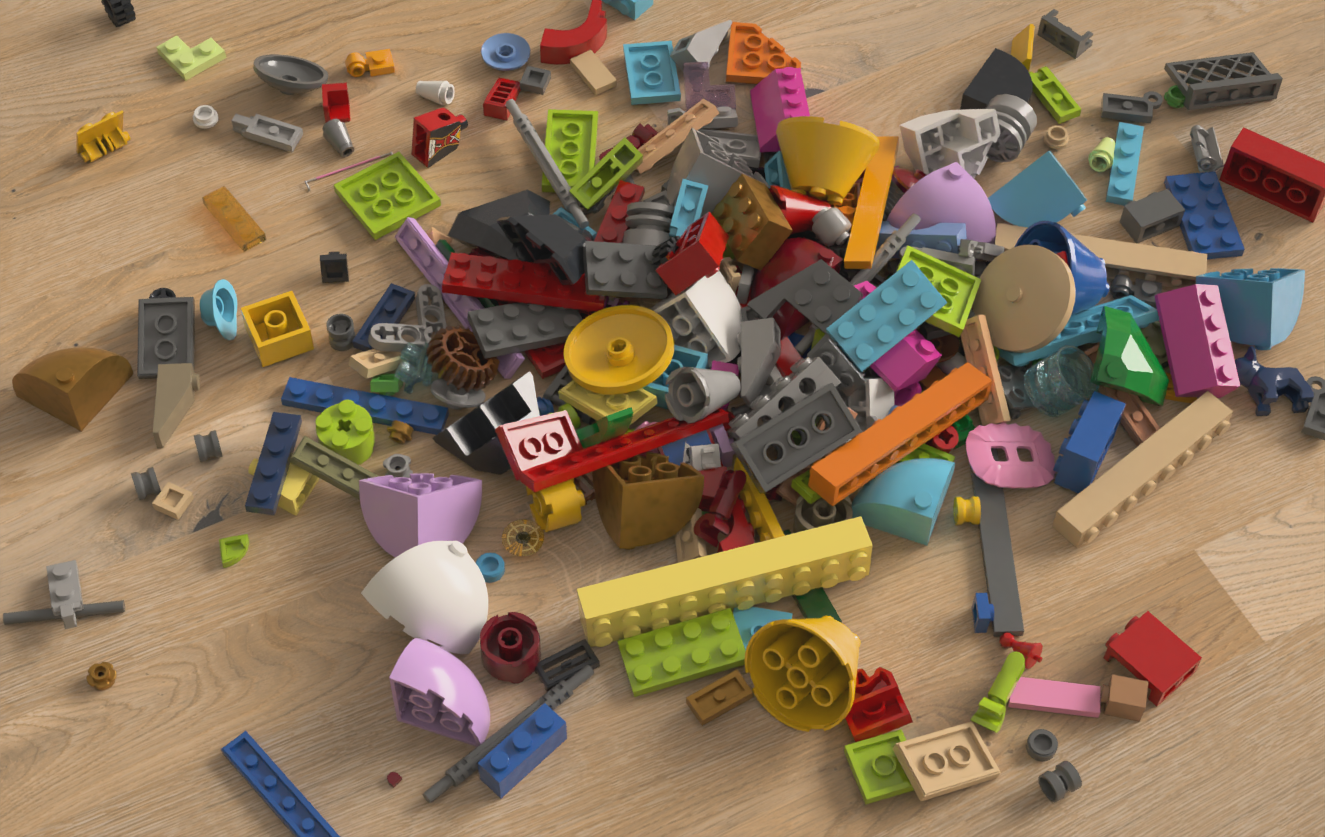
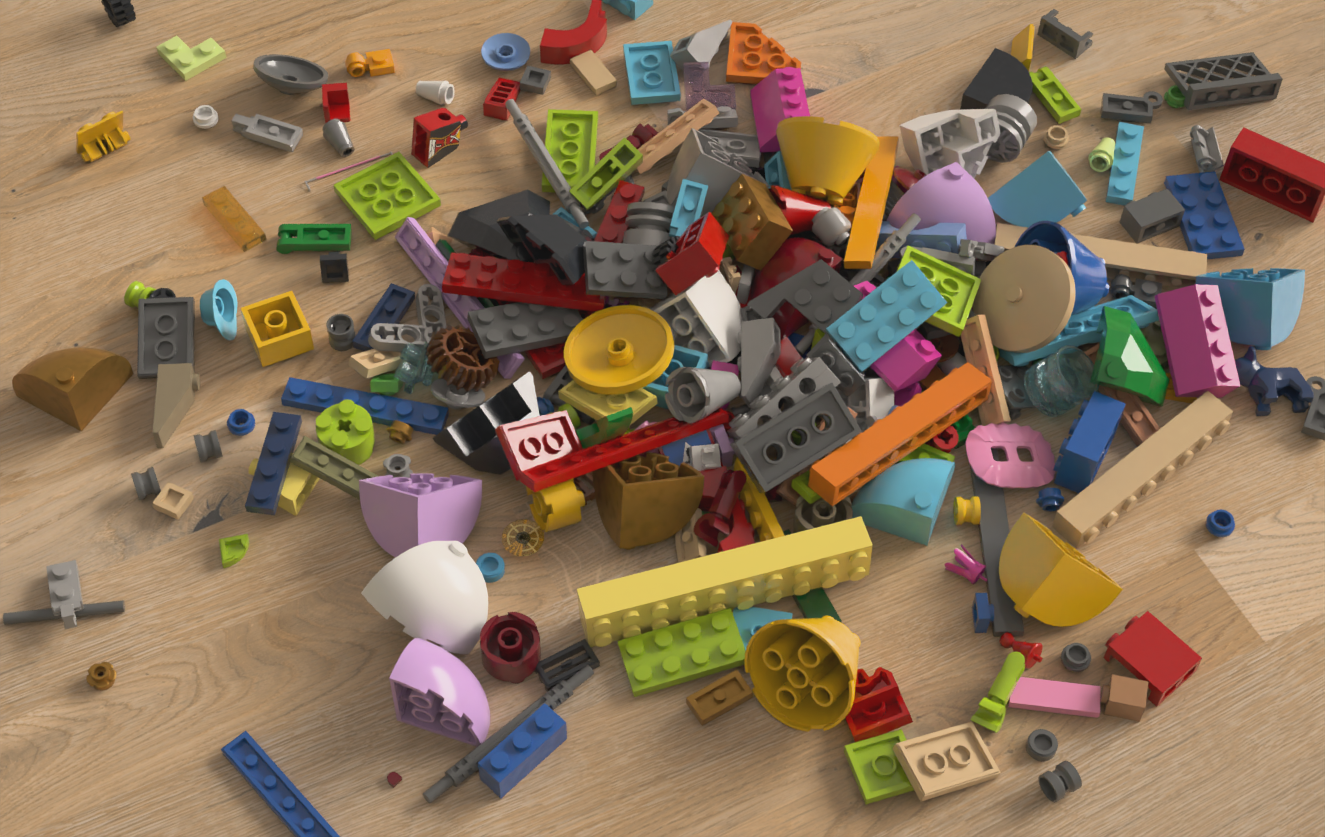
(135, 292): none -> lime wheel
(241, 416): none -> blue plate
(314, 237): none -> green plate
(973, 569): none -> dark pink piece
(1050, 499): none -> blue plate
(1052, 577): none -> yellow brick
(1076, 657): none -> dark grey plate
(1222, 517): none -> blue plate

